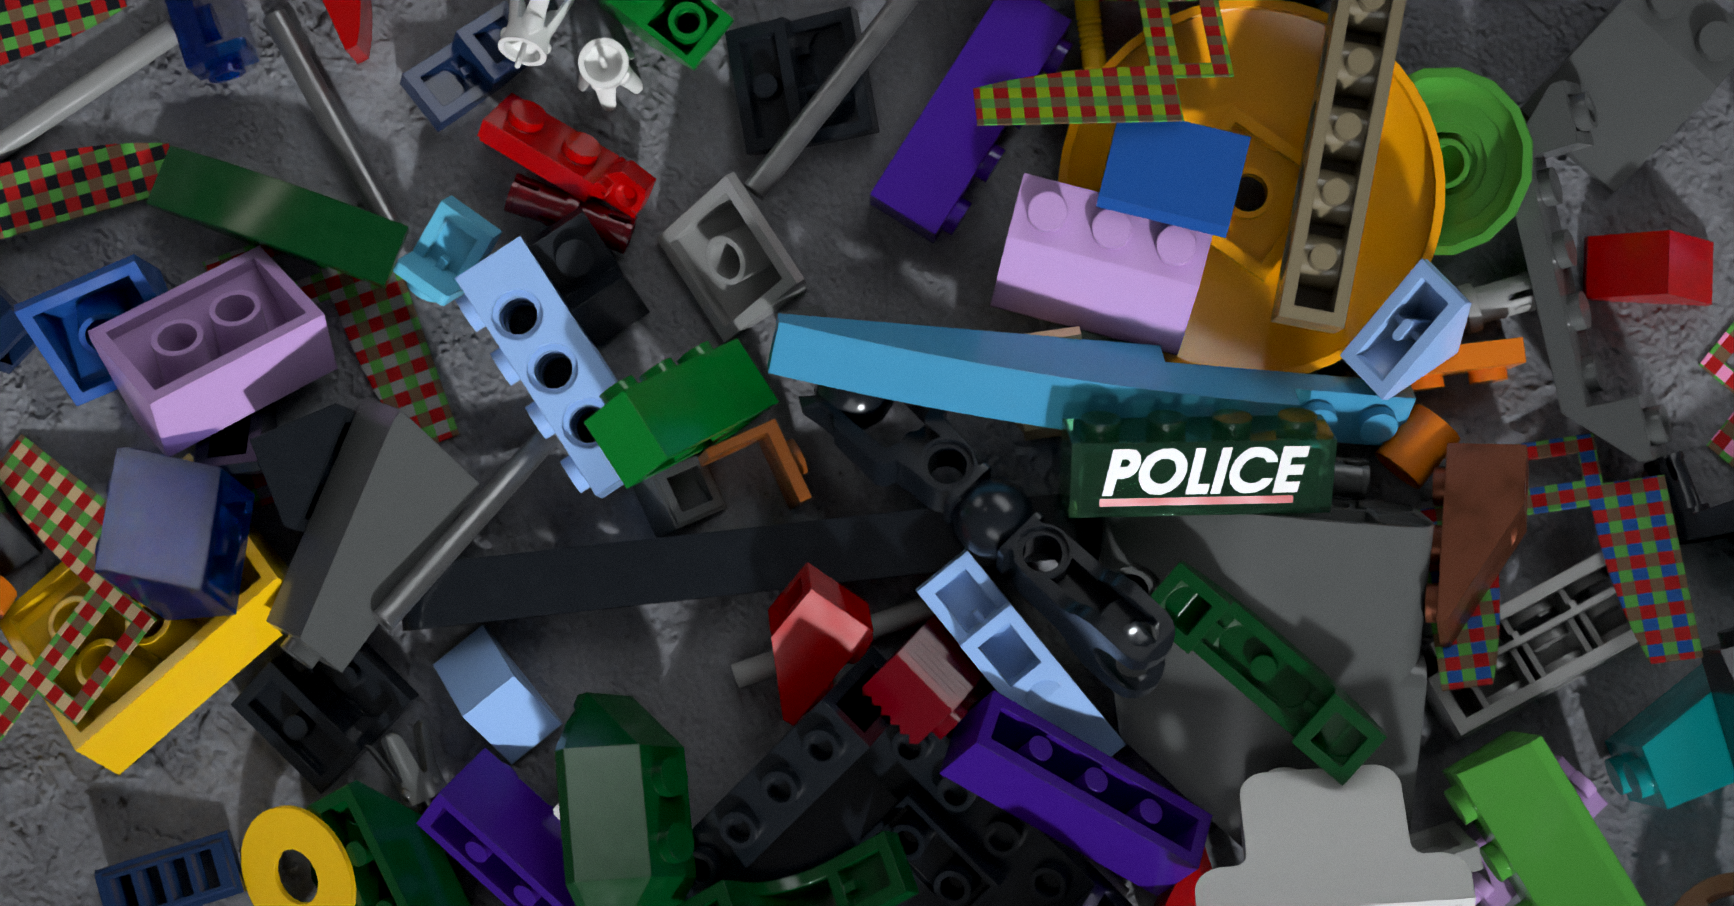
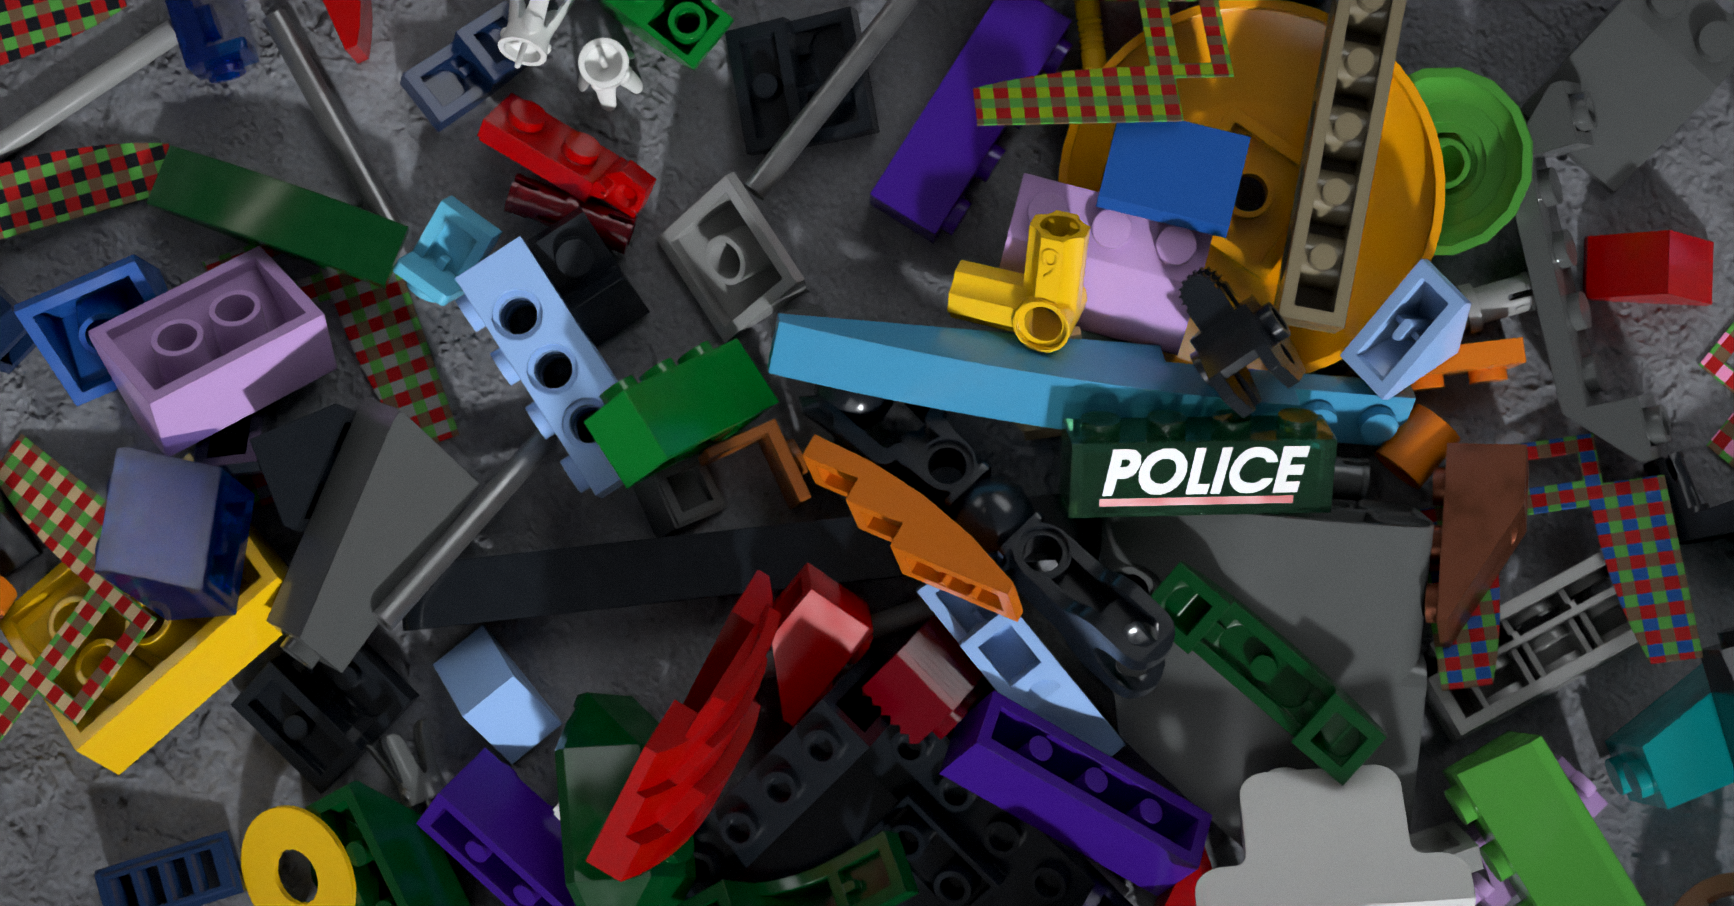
(692, 745): none -> red slope
(922, 536): none -> orange slope
(1017, 300): none -> yellow piece
(1233, 337): none -> black hinge

